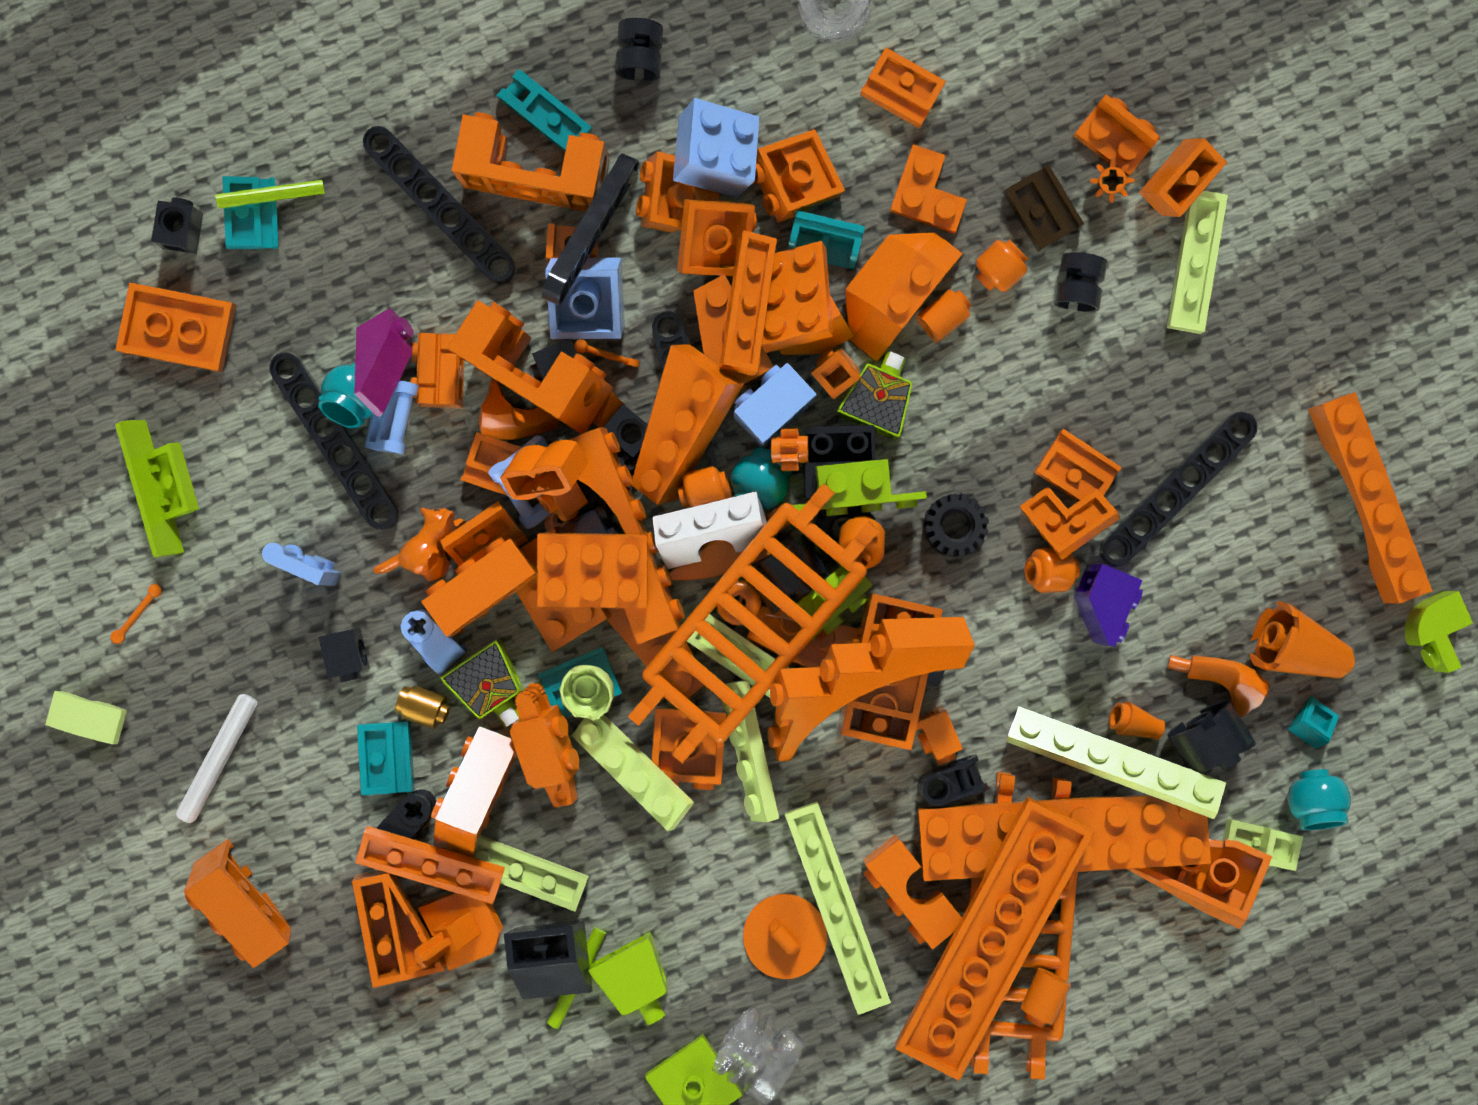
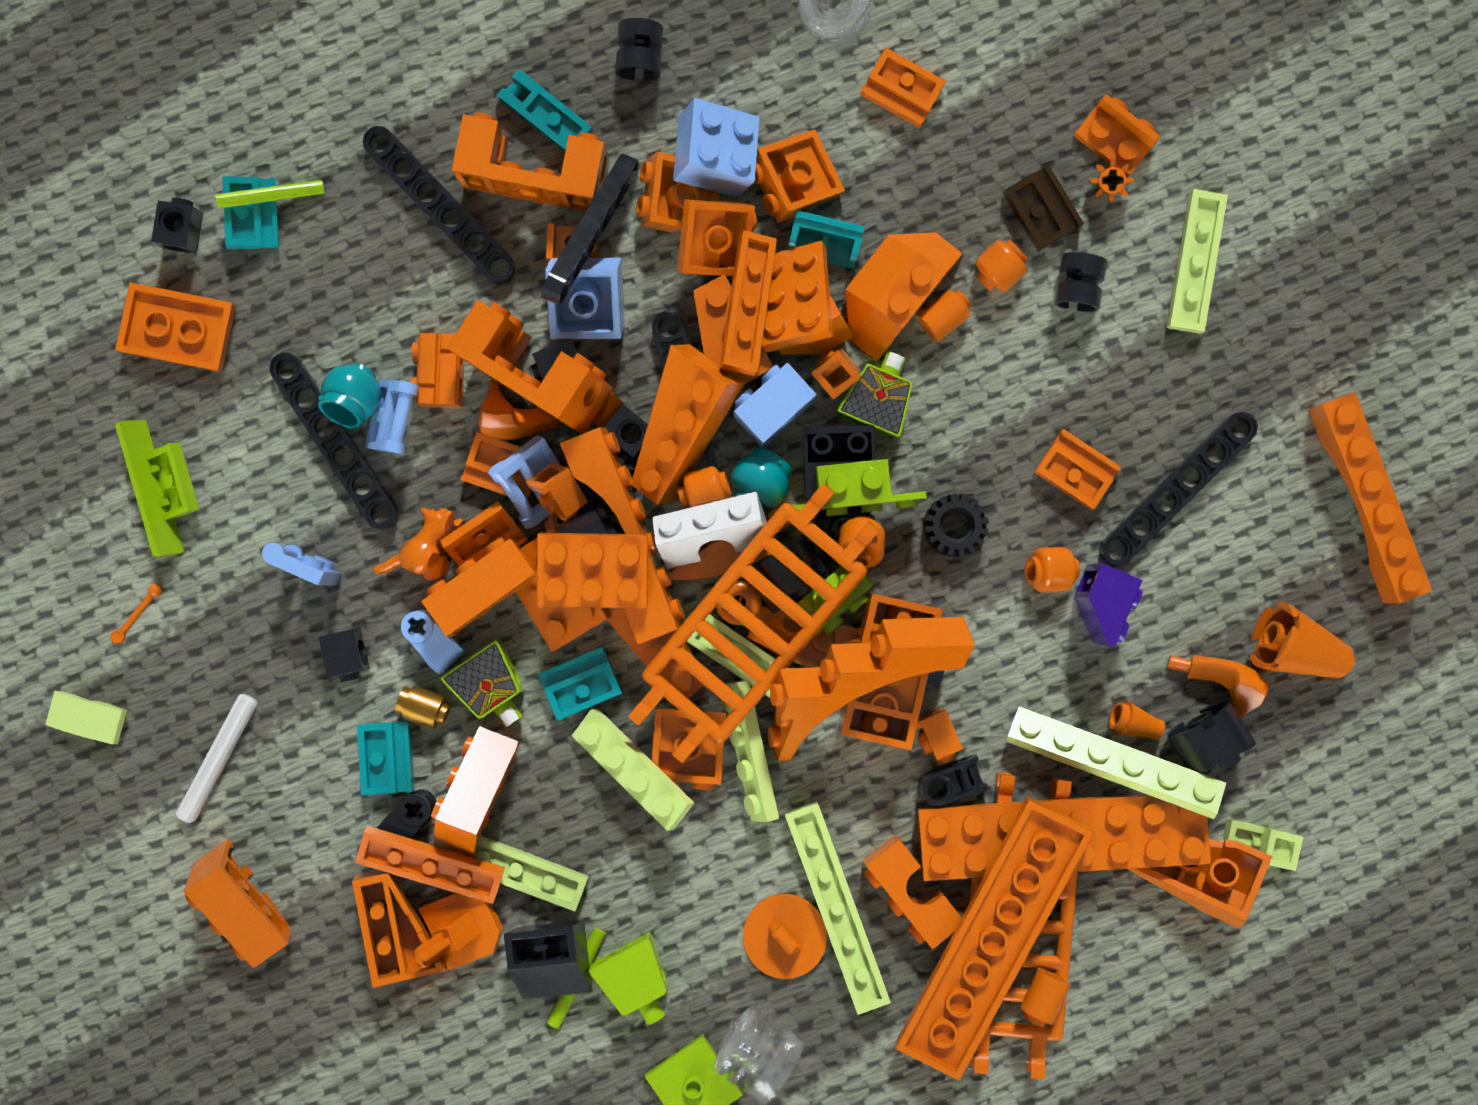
(380, 358): magenta slope -> none
(544, 470): orange brick -> none
(545, 746): orange hinge -> none
(581, 346): orange hinge -> none
(587, 692): yellowish green hair -> none
(789, 449): orange gear -> none
(918, 197): orange plate -> none
(1072, 527): orange plate -> none
(1183, 177): orange brick -> none
(1314, 723): teal slope -> none
(1319, 800): teal piece -> none
(1430, 625): lime brick -> none

